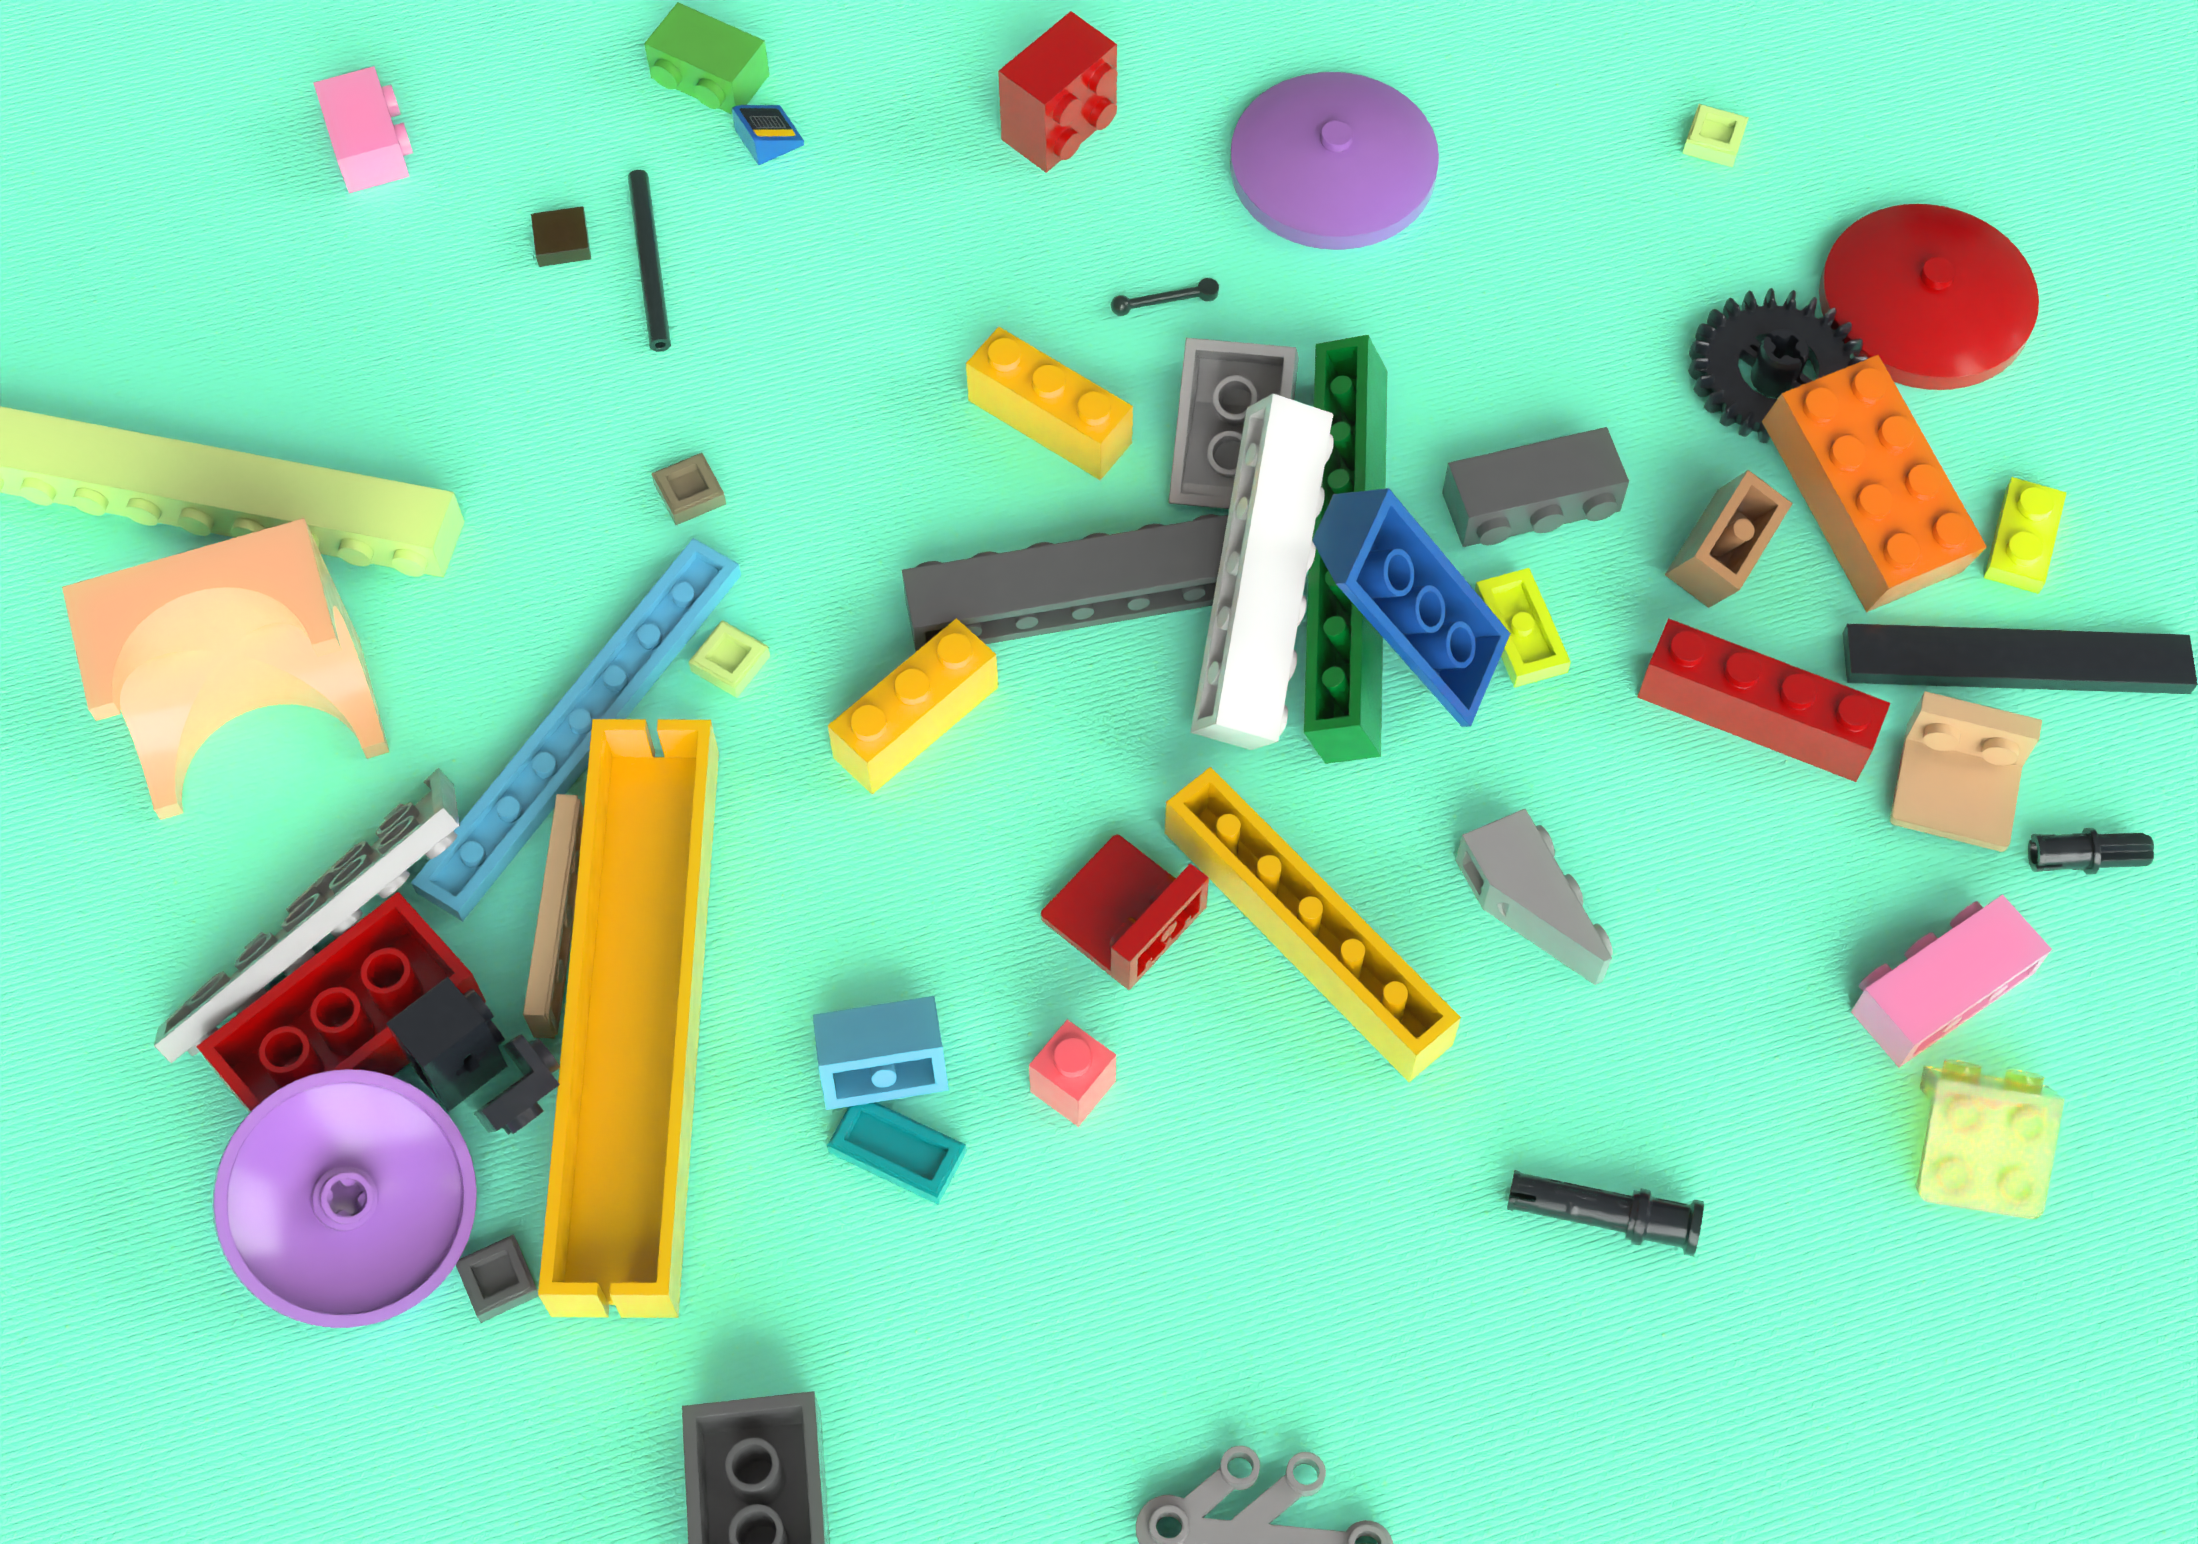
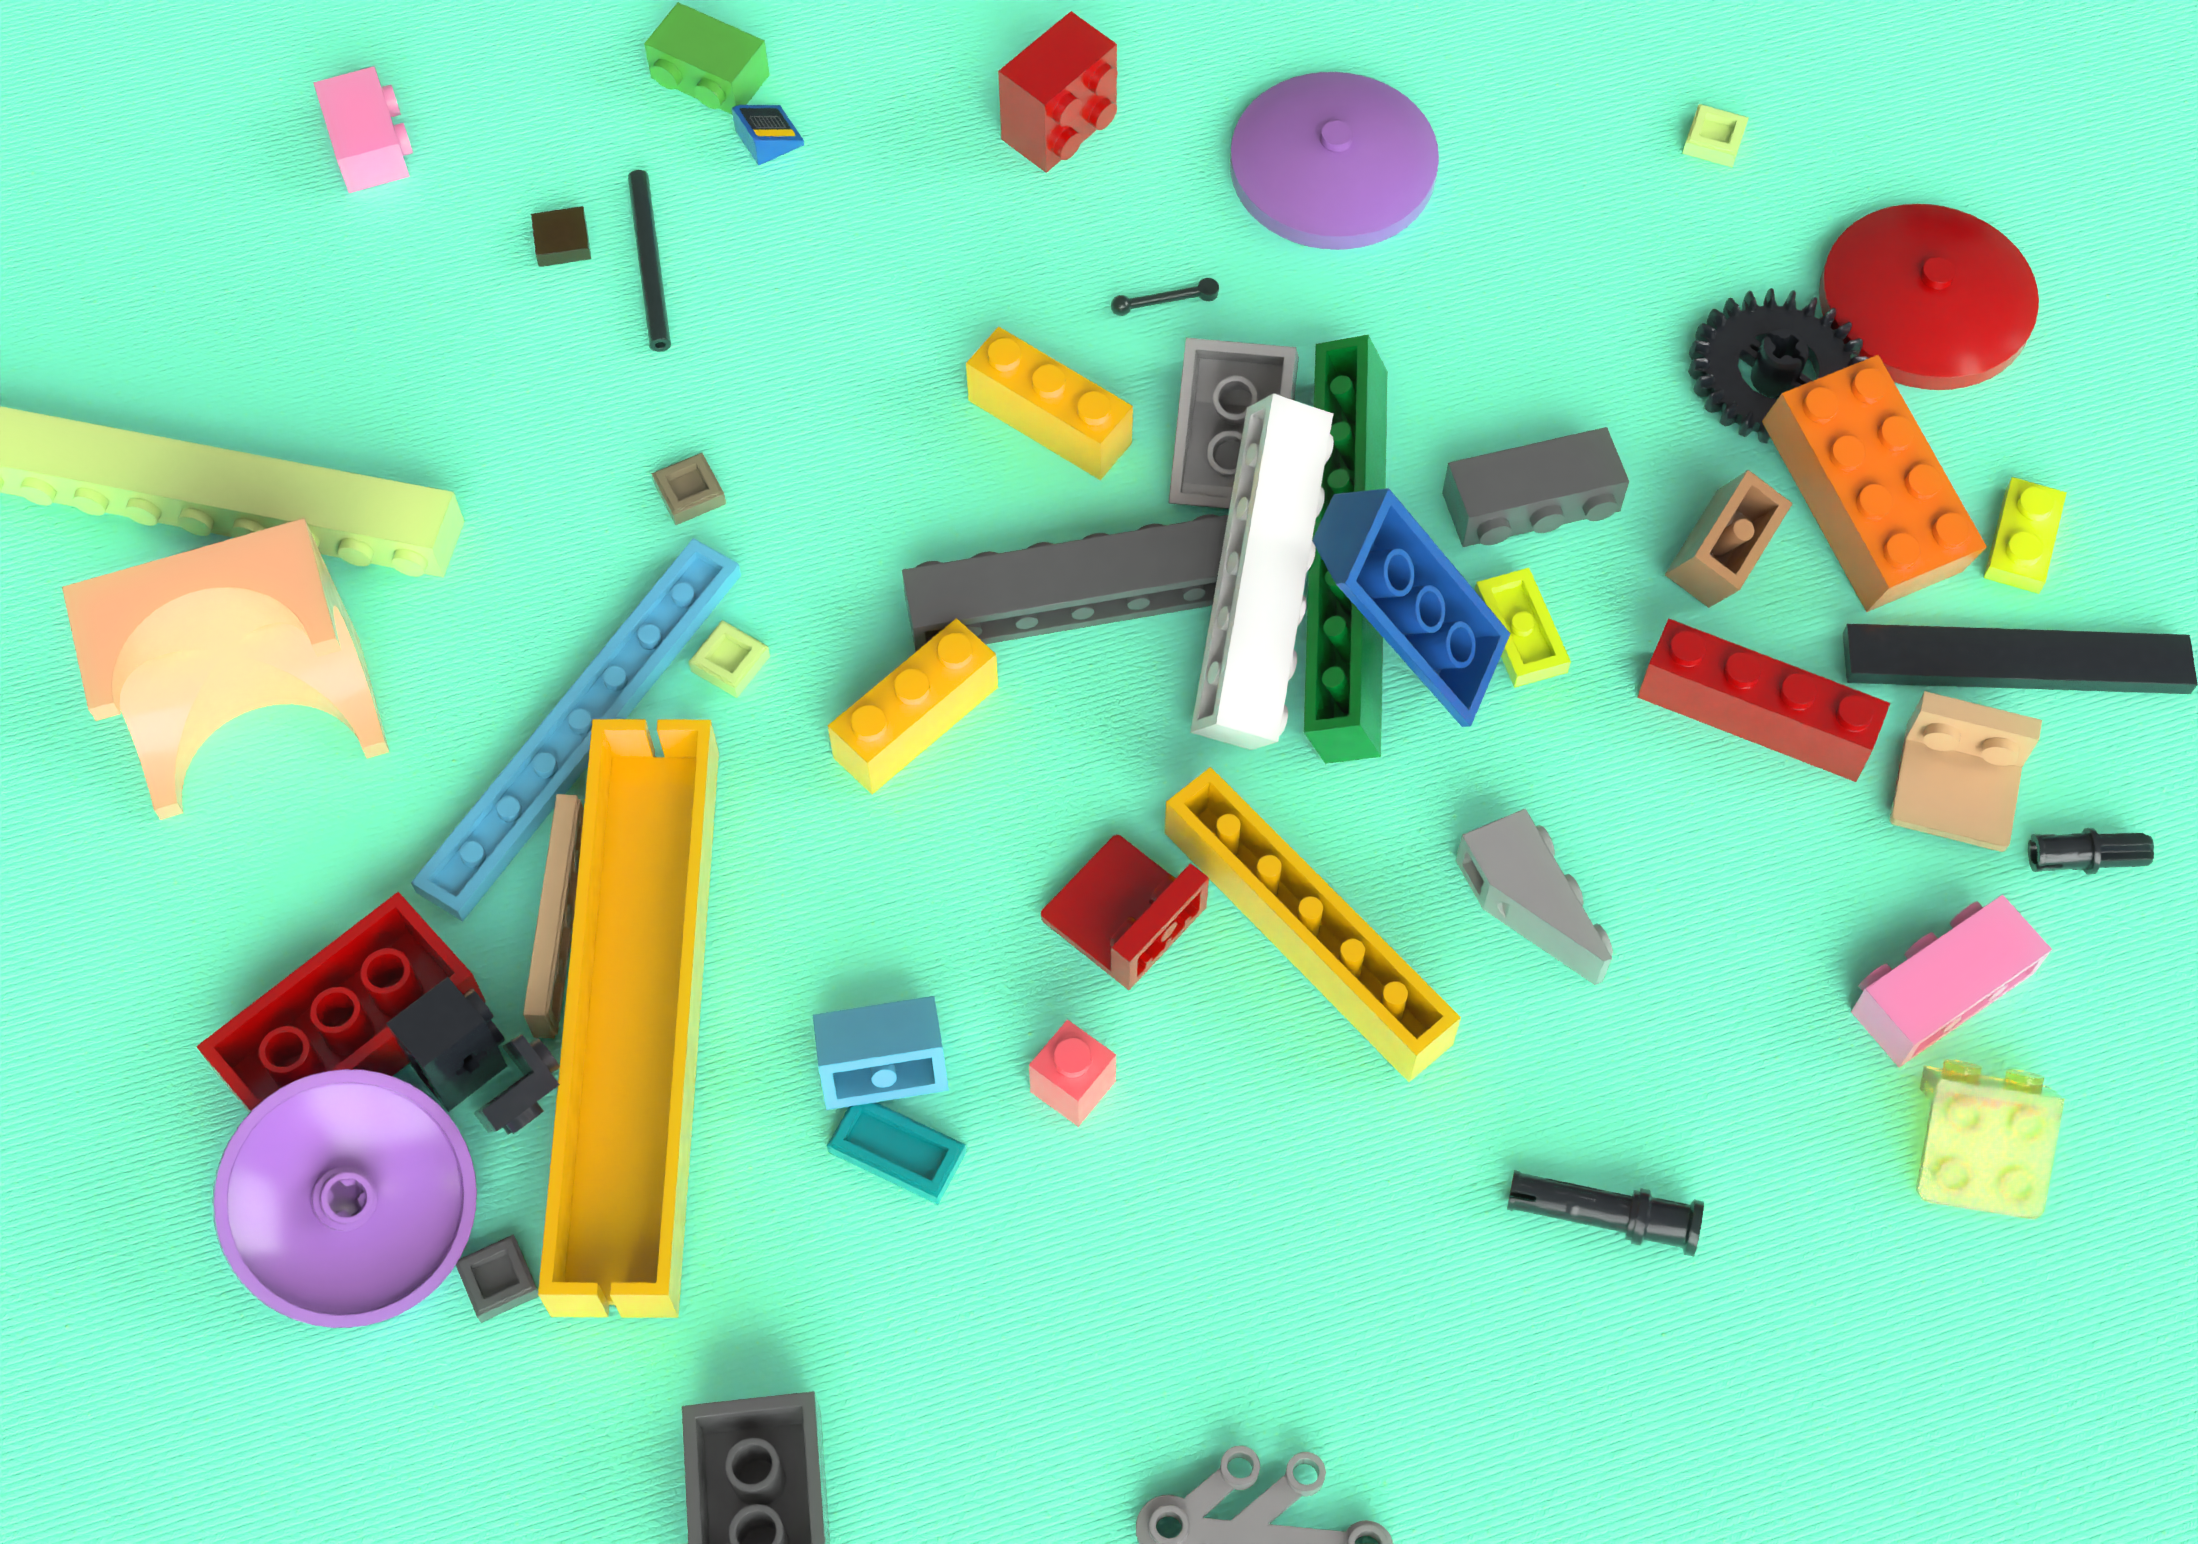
(324, 908): light grey wing -> none

